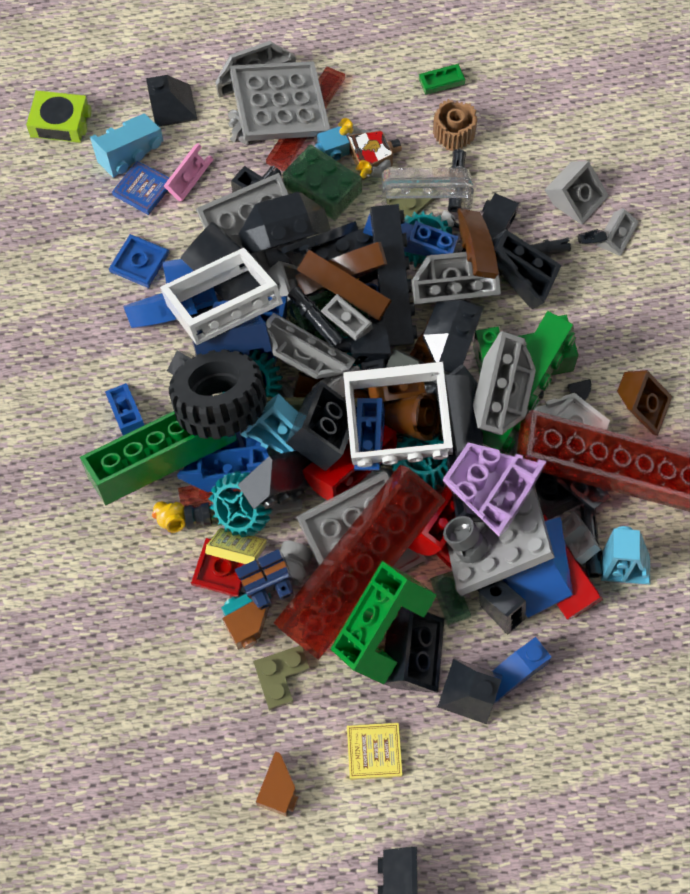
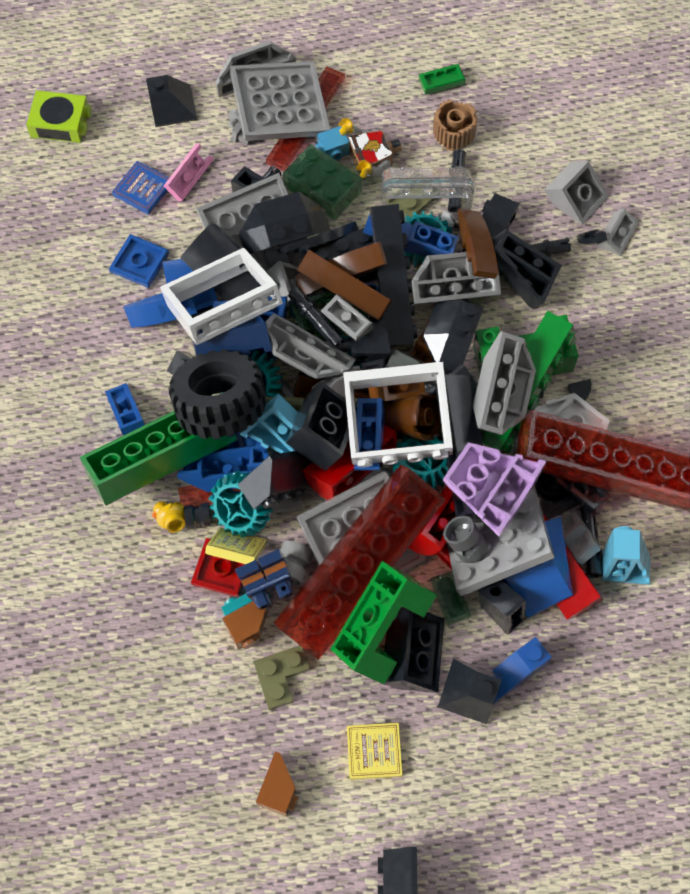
(127, 144): medium azure wedge -> none
(645, 398): reddish brown slope -> none

